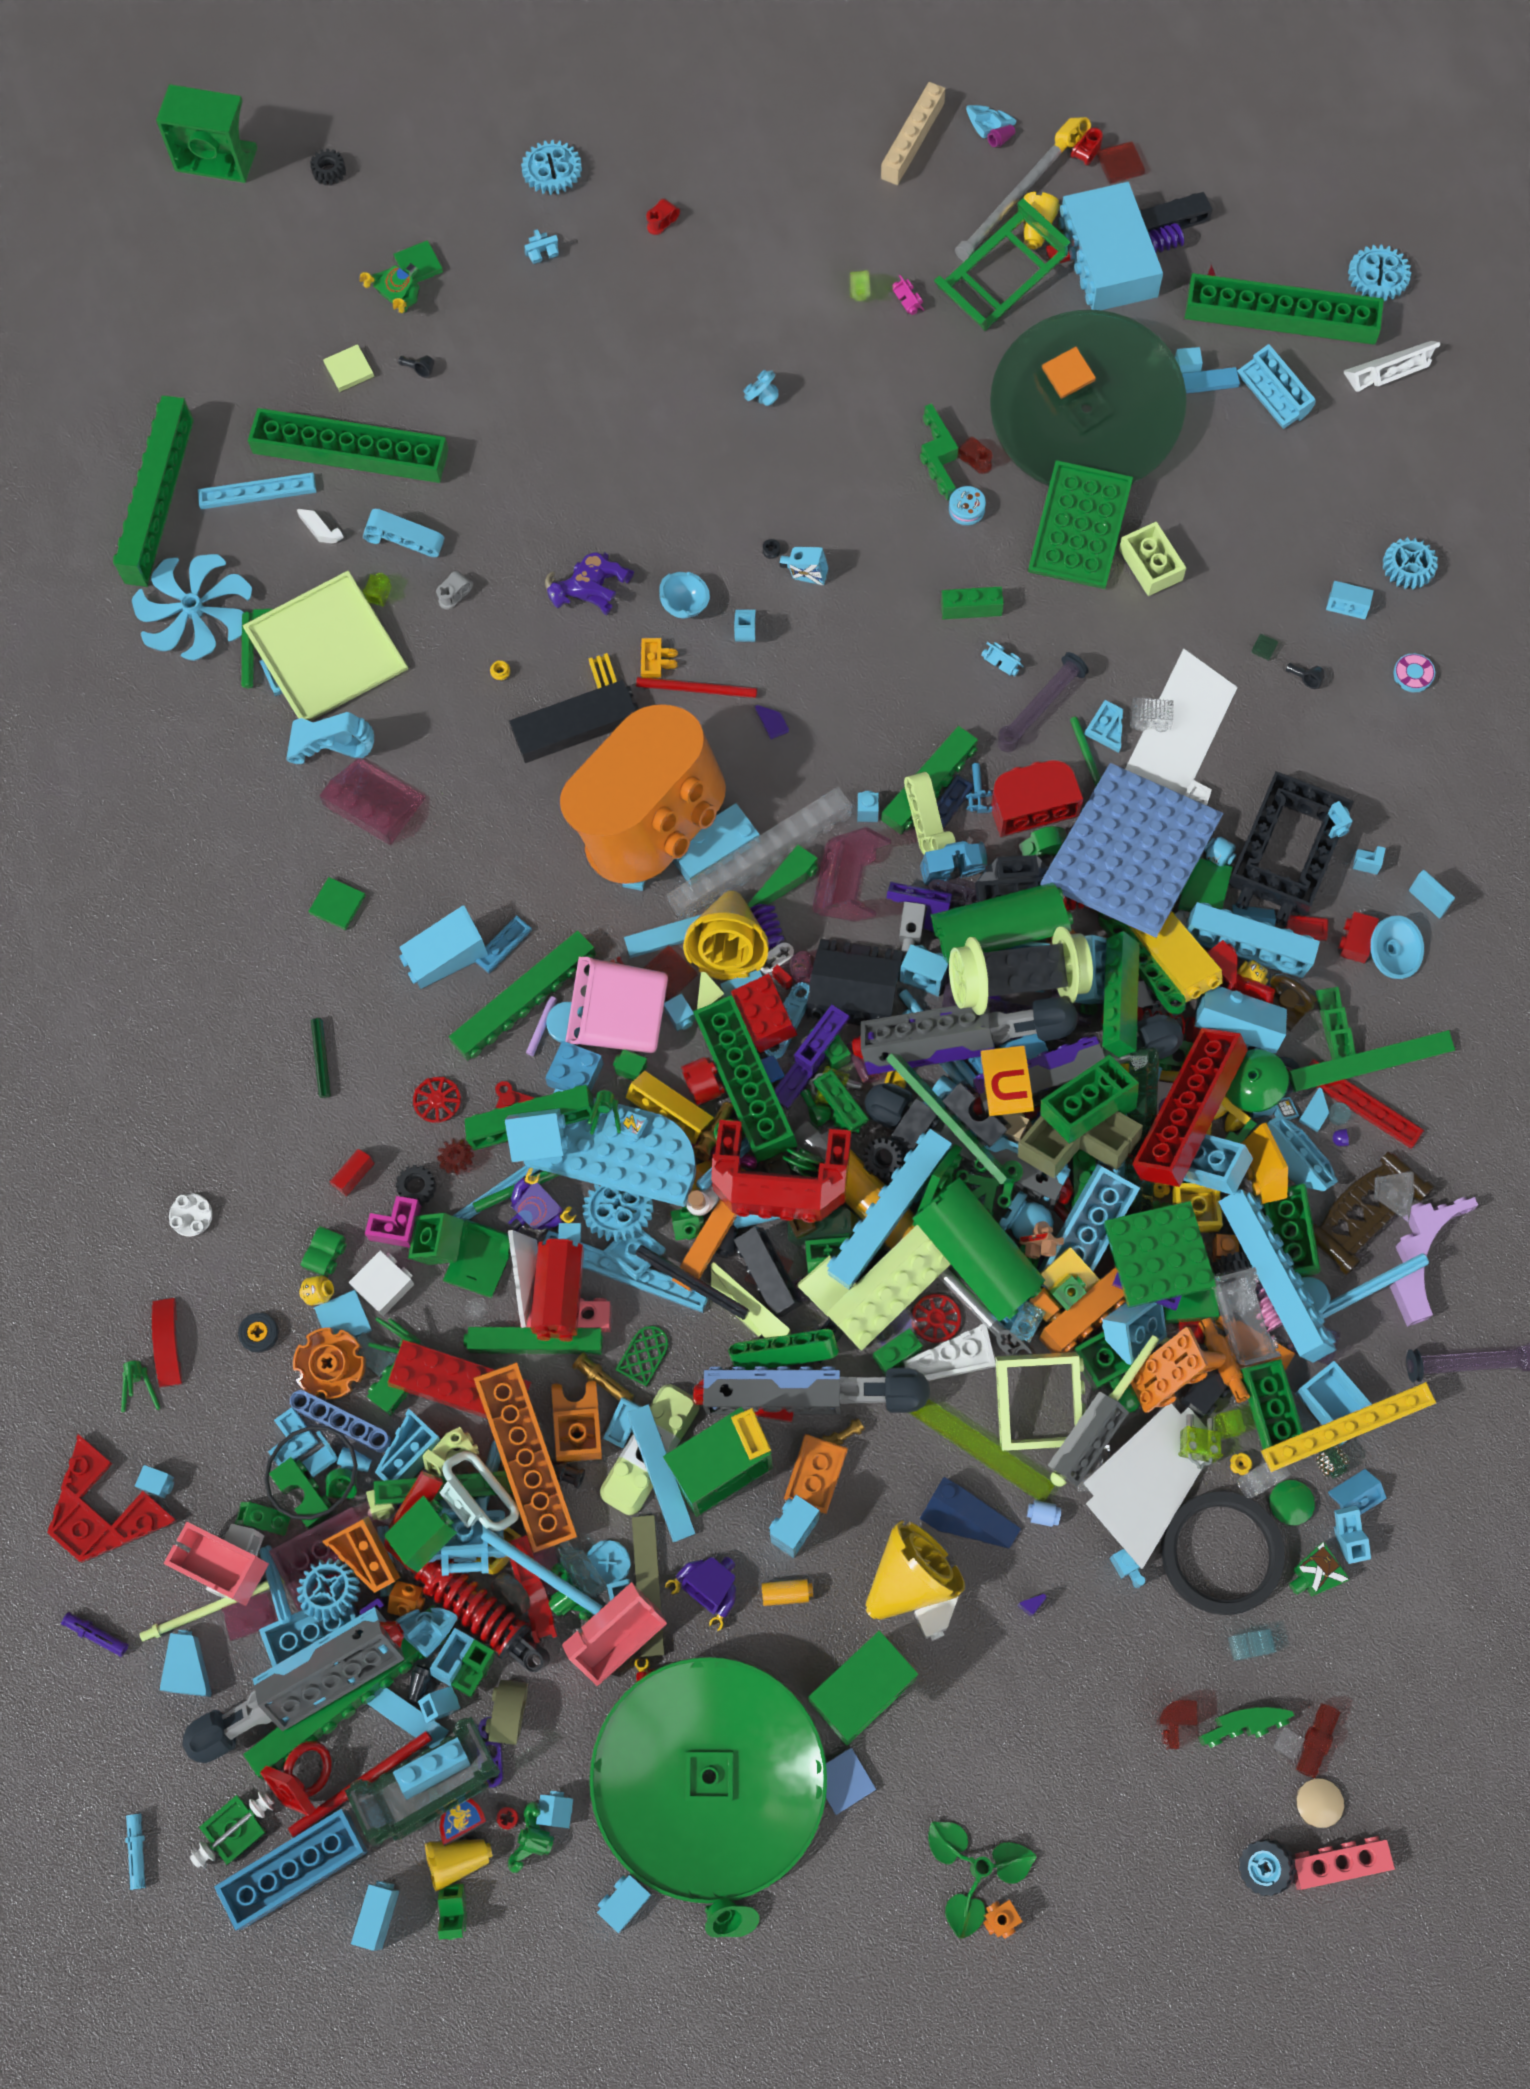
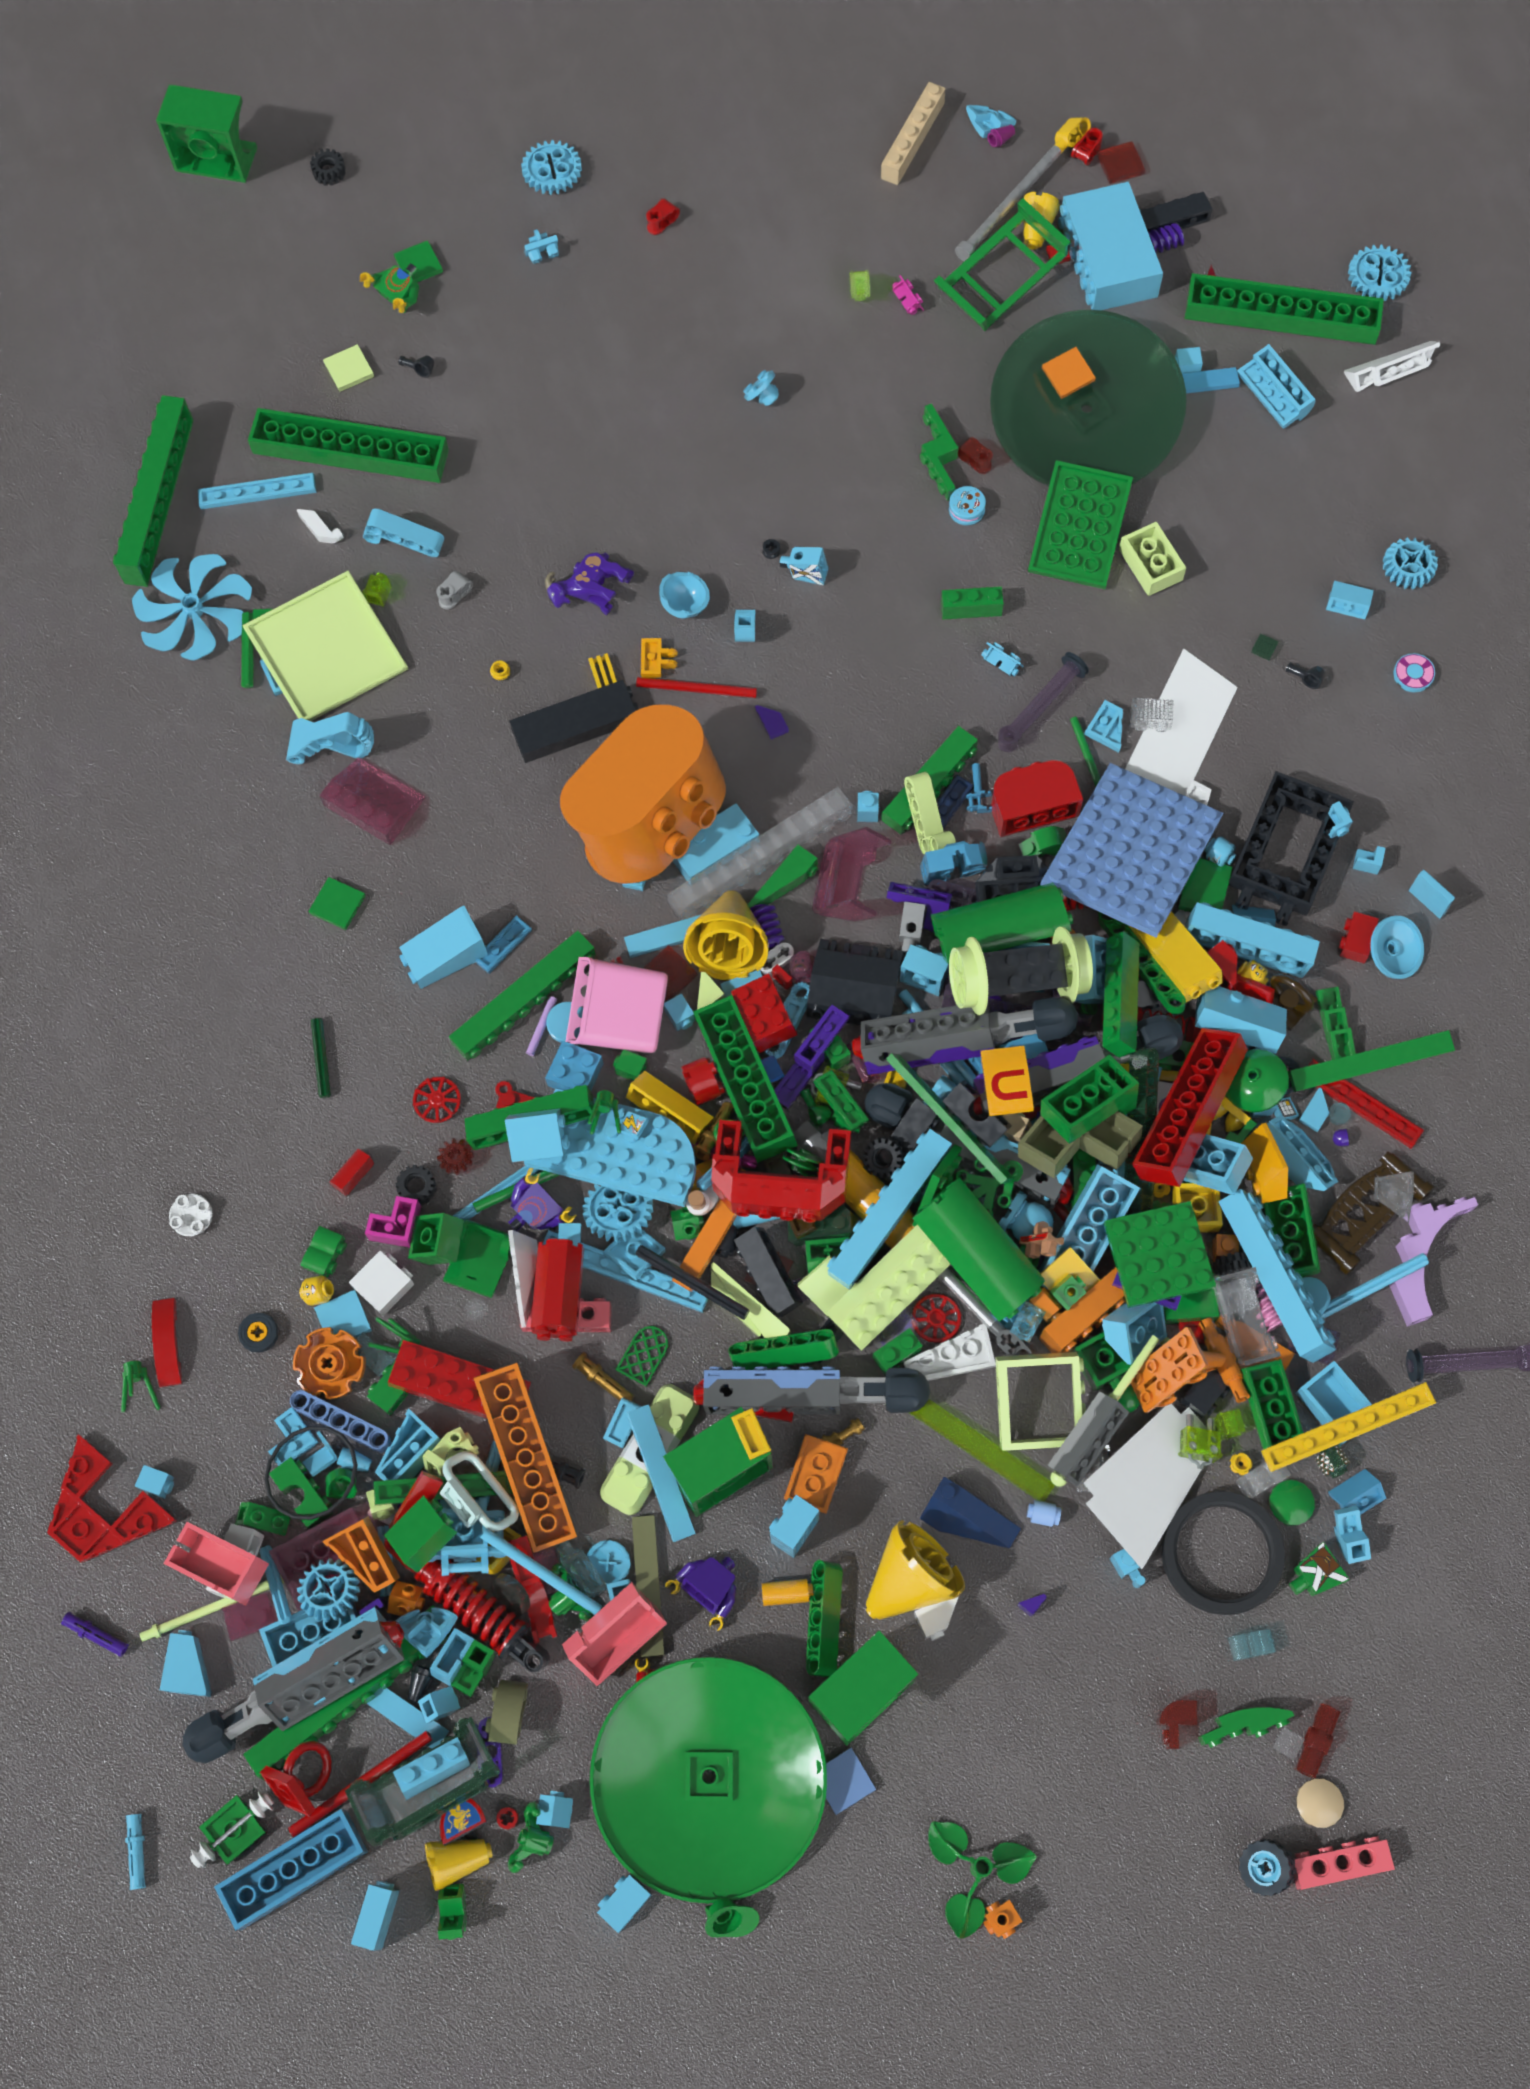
(522, 1341): green brick -> none
(573, 1418): orange brick -> none
(824, 1619): none -> green beam
(1309, 926): red tile -> none

